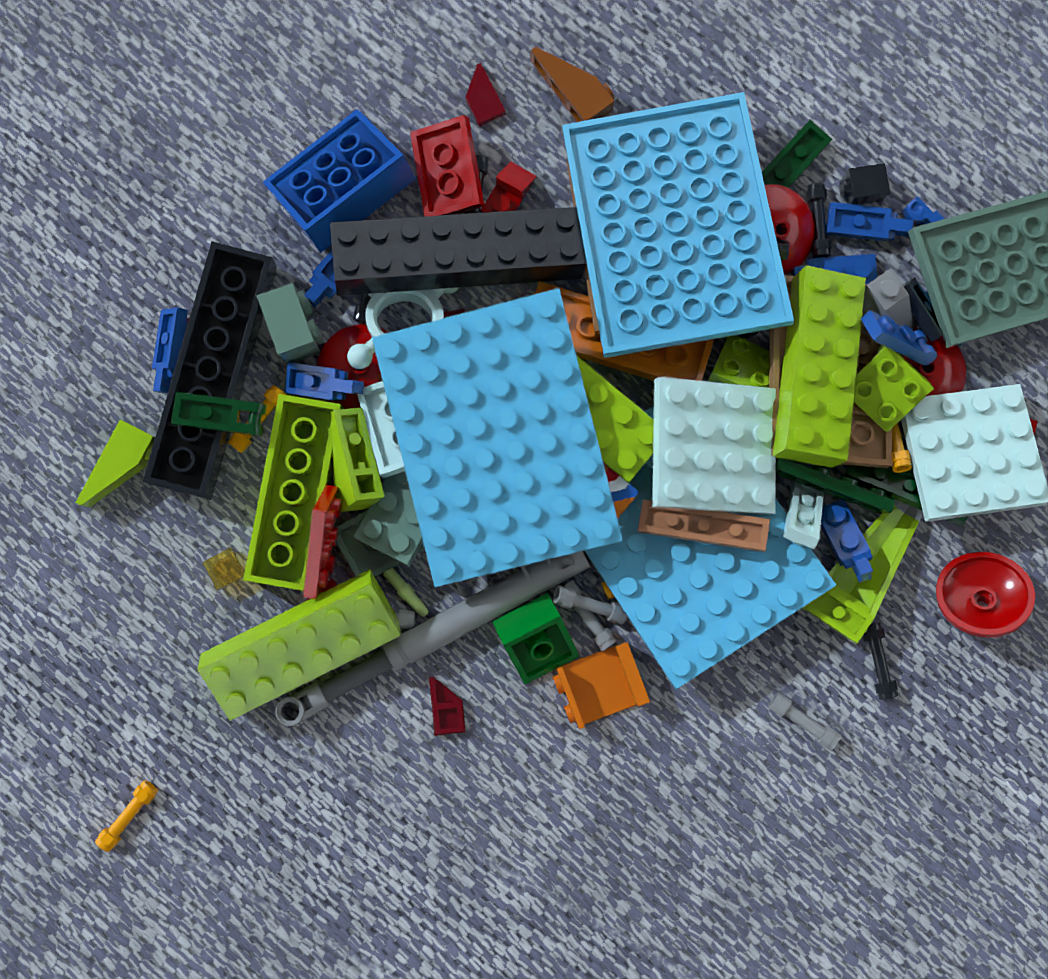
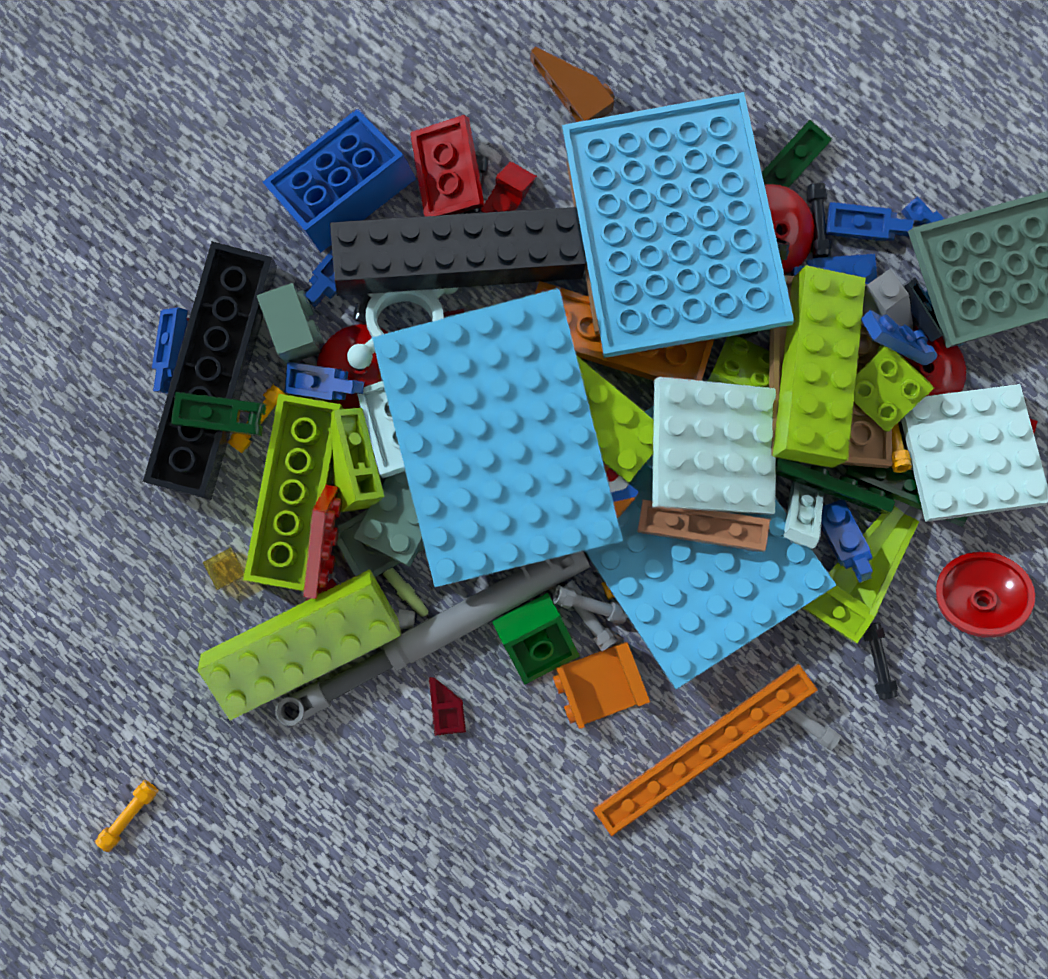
(121, 459): lime slope -> none
(483, 98): dark red tile -> none
(705, 749): none -> orange tile
(865, 184): black brick -> none

